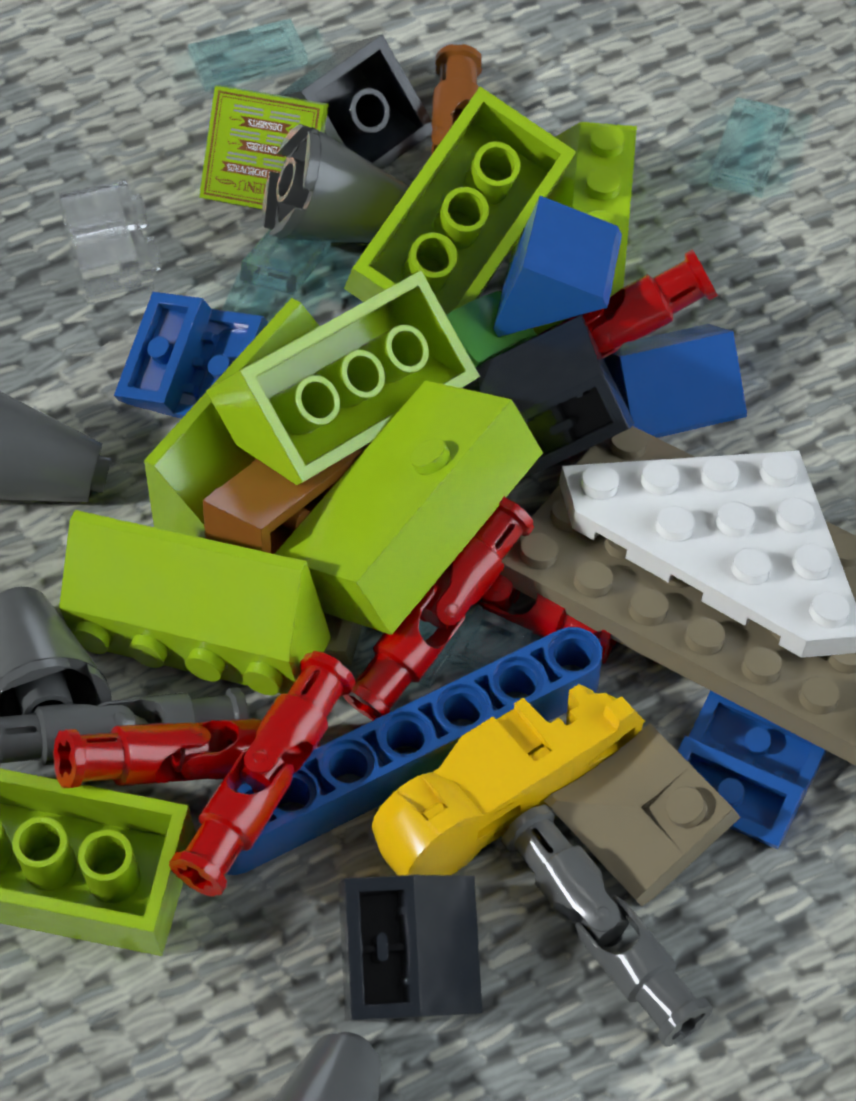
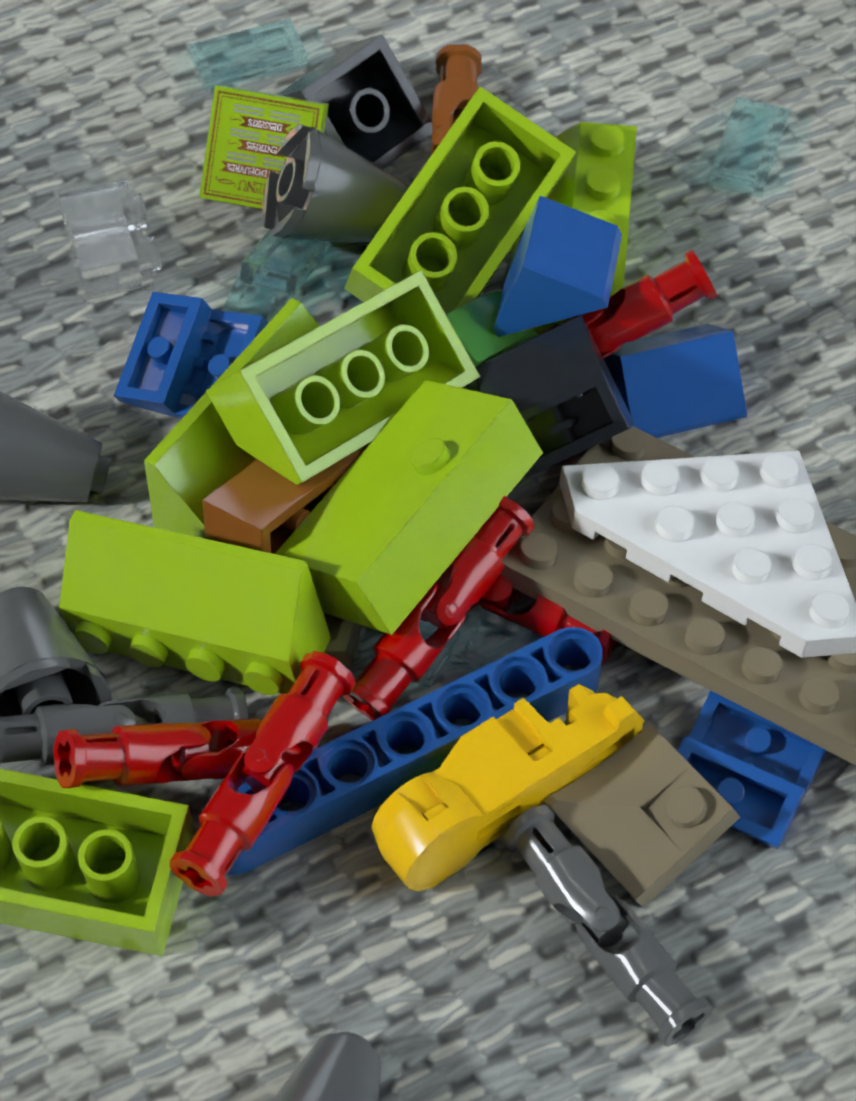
(409, 946): black slope -> none

